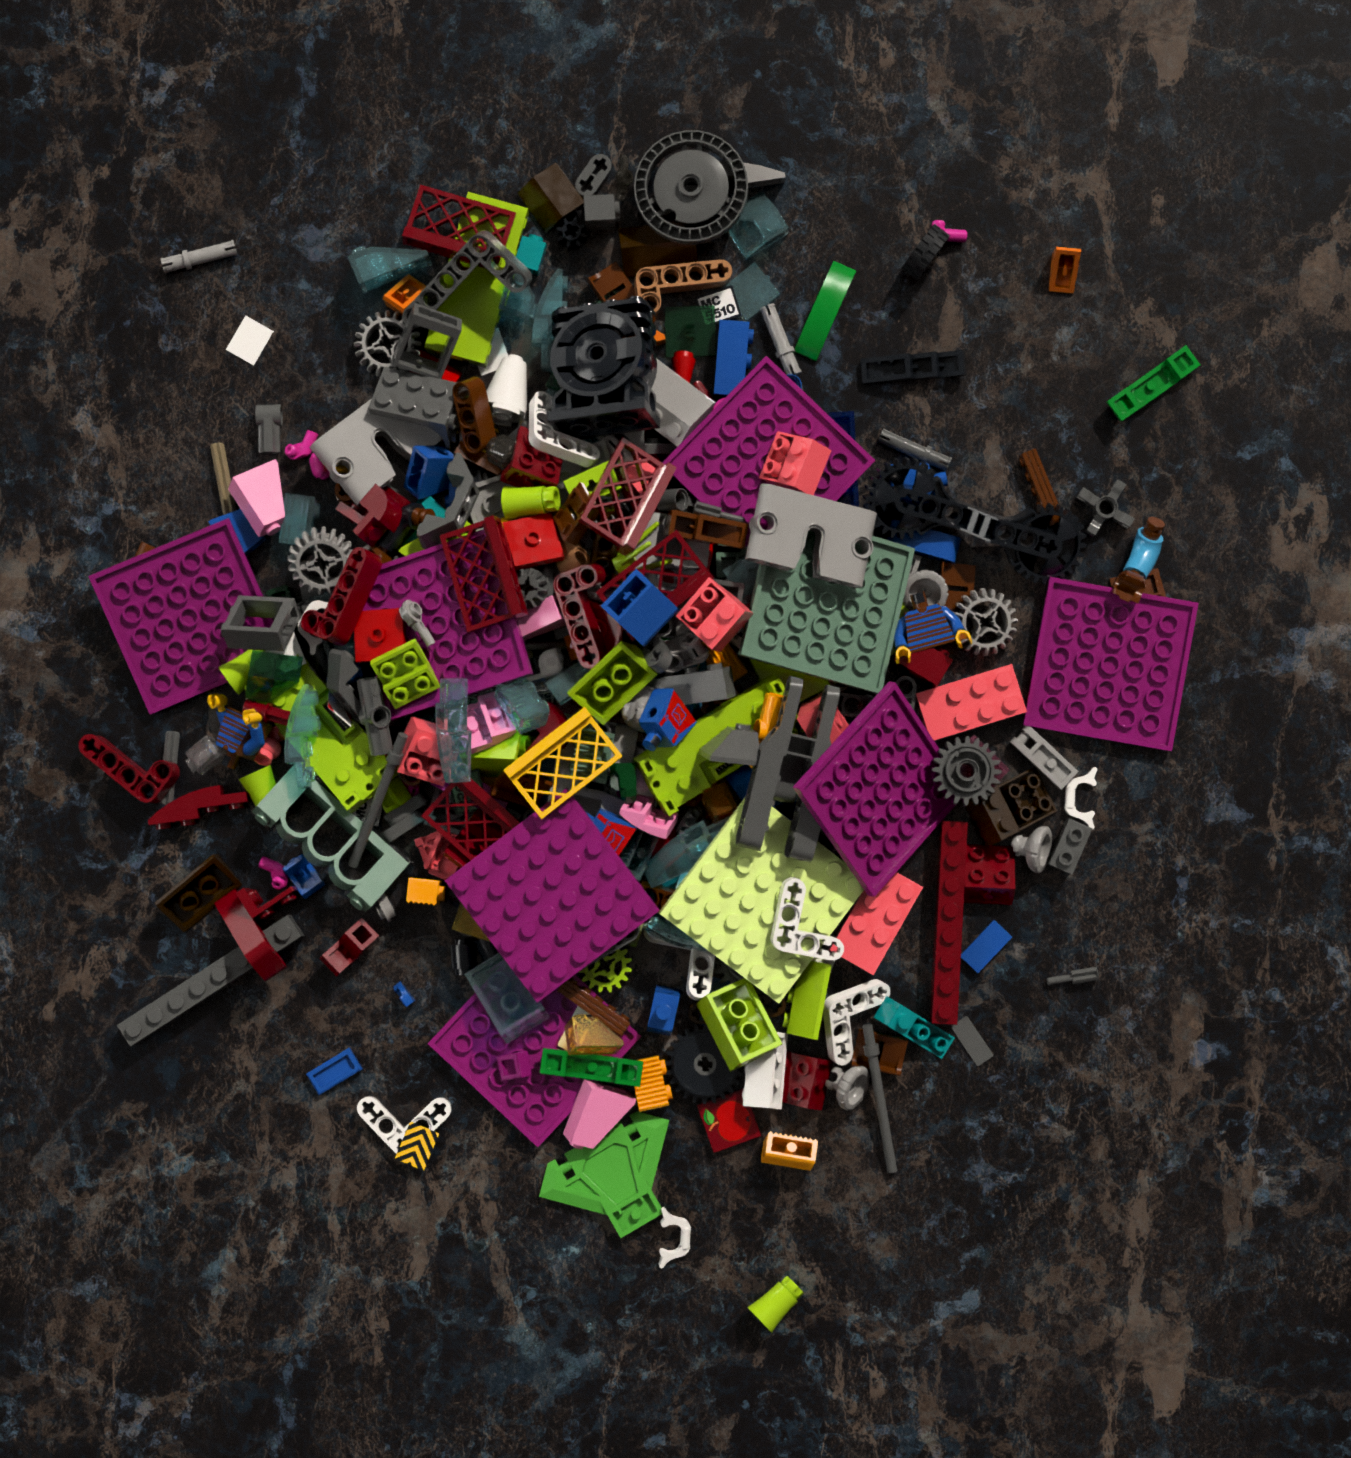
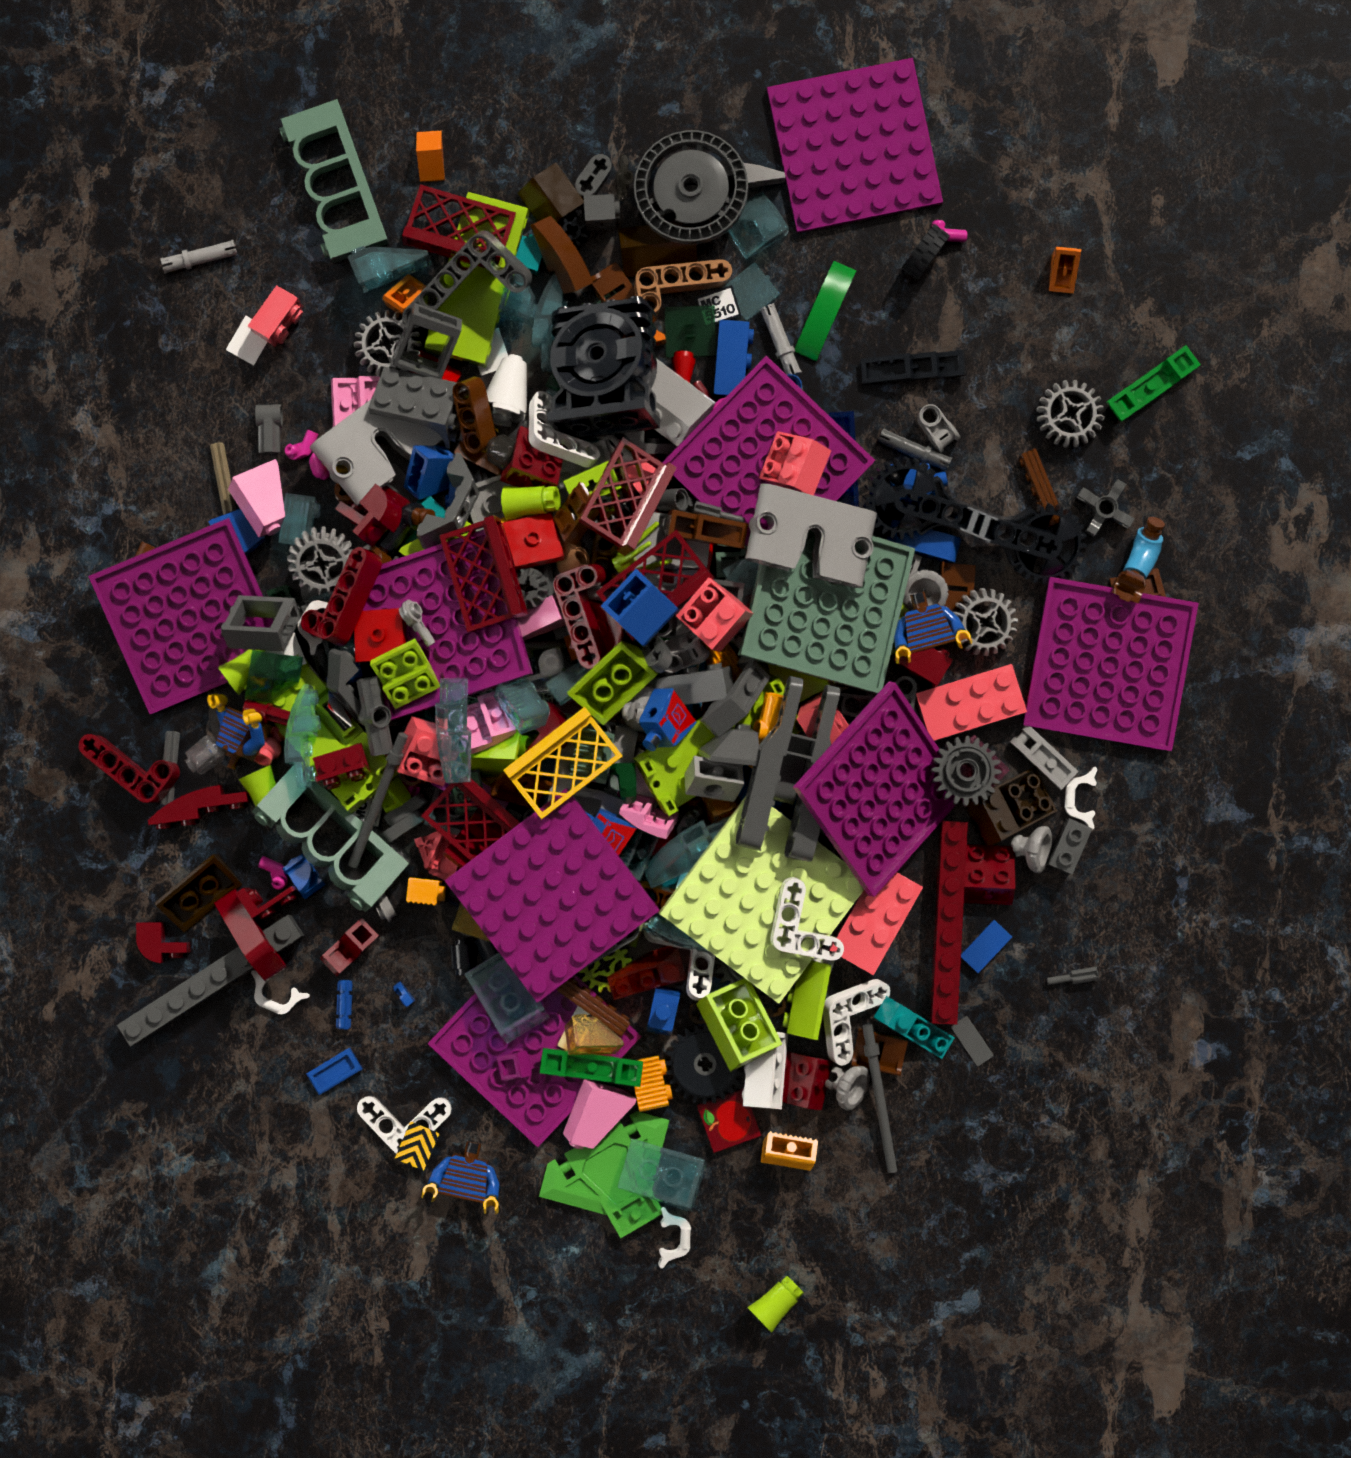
(152, 944): none -> dark red brick
(272, 1005): none -> white helmet
(276, 316): none -> coral slope
(302, 875): none -> blue tile
(317, 123): none -> sand green fence
(341, 766): none -> dark red bracket
(344, 1004): none -> blue axle
(350, 394): none -> bright pink slope
(430, 156): none -> orange slope
(465, 1178): none -> torso
(561, 255): none -> reddish brown slope
(648, 972): none -> clear red slope
(662, 1174): none -> clear light blue slope
(713, 779): none -> light grey brick
(740, 699): none -> dark grey slope
(854, 145): none -> magenta plate
(938, 428): none -> light grey piece
(1075, 423): none -> light grey gear

